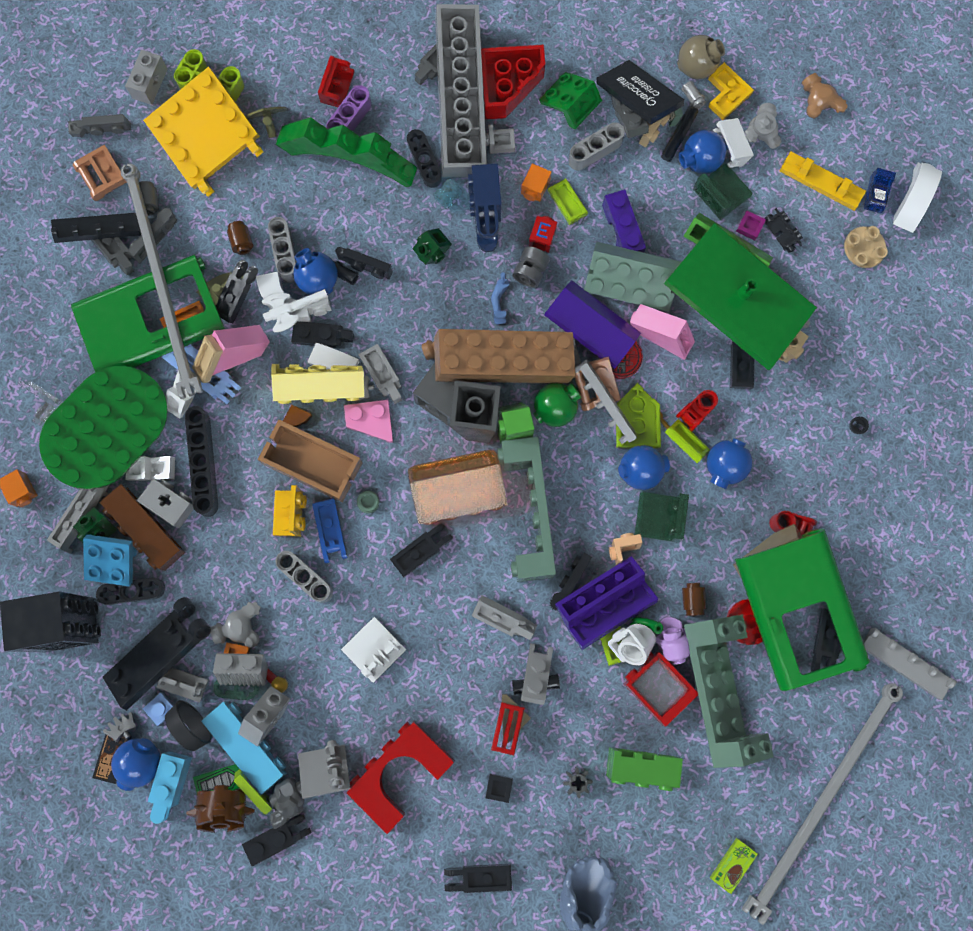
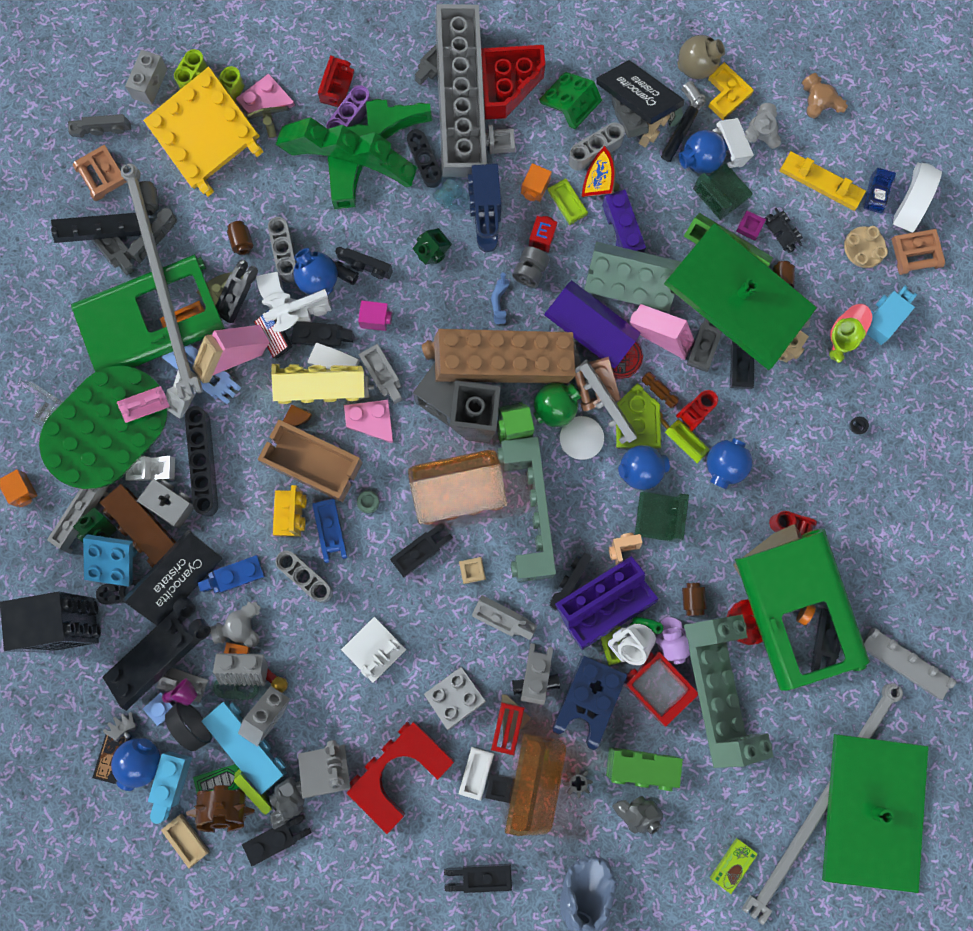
(143, 404): none -> bright pink hinge
(172, 577): none -> black tile
(182, 693): none -> magenta bar
(185, 841): none -> tan tile
(233, 575): none -> blue hinge
(264, 94): none -> bright pink wing
(279, 341): none -> tile
(374, 315): none -> dark pink brick
(383, 121): none -> green arch
(454, 698): none -> light grey hinge
(472, 570): none -> tan tile
(476, 773): none -> white tile
(535, 785): none -> clear orange windscreen
(582, 438): none -> white dish
(582, 703): none -> dark blue brick
(600, 175): none -> shield
(640, 815): none -> dark grey head
(660, 389): none -> reddish brown axle
(704, 347): none -> dark grey hinge
(785, 271): none -> reddish brown brick
(806, 614): none -> orange tile
(849, 330): none -> lime hair
(875, 813): none -> green piece
(890, 314): none -> medium azure brick
(918, 244): none -> nougat plate

